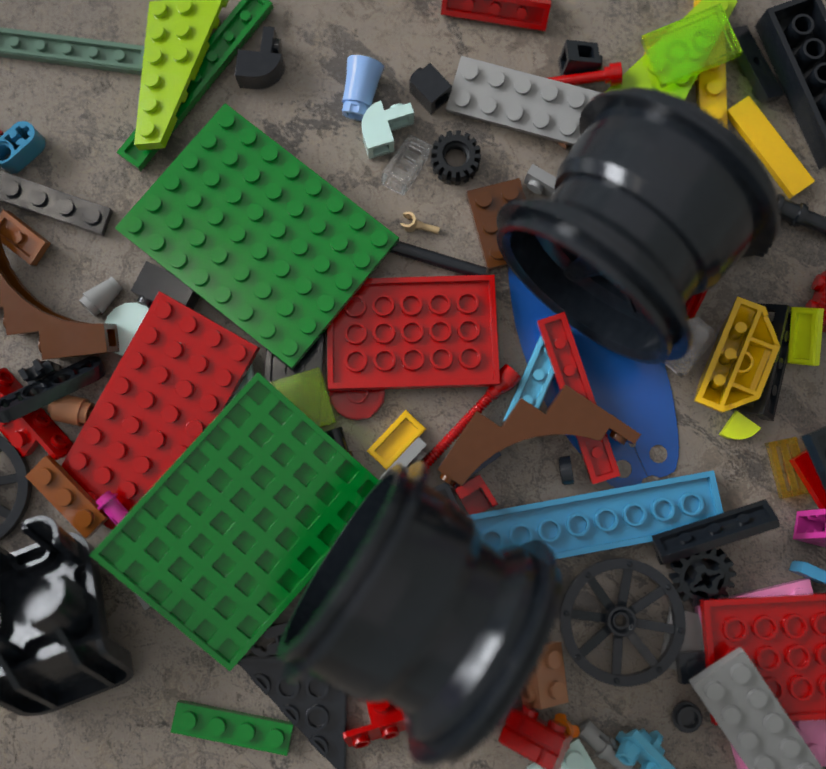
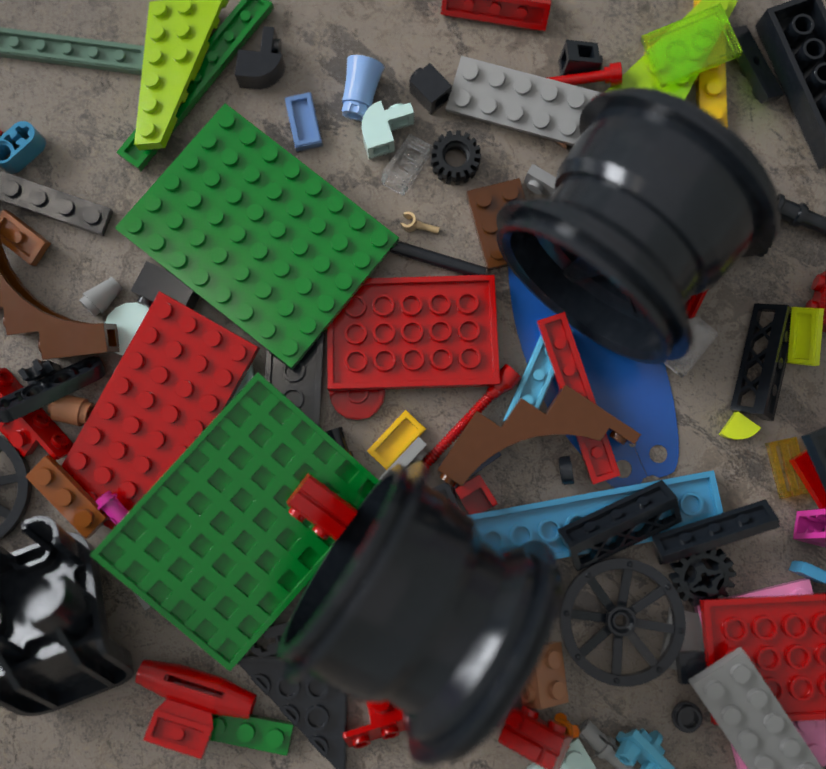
(192, 699): none -> red plate
(303, 121): none -> medium blue tile
(309, 394): clear neon green tile -> none
(321, 507): none -> red brick
(620, 520): none -> black fence
(739, 358): yellow wedge -> none
(769, 147): yellow tile -> none

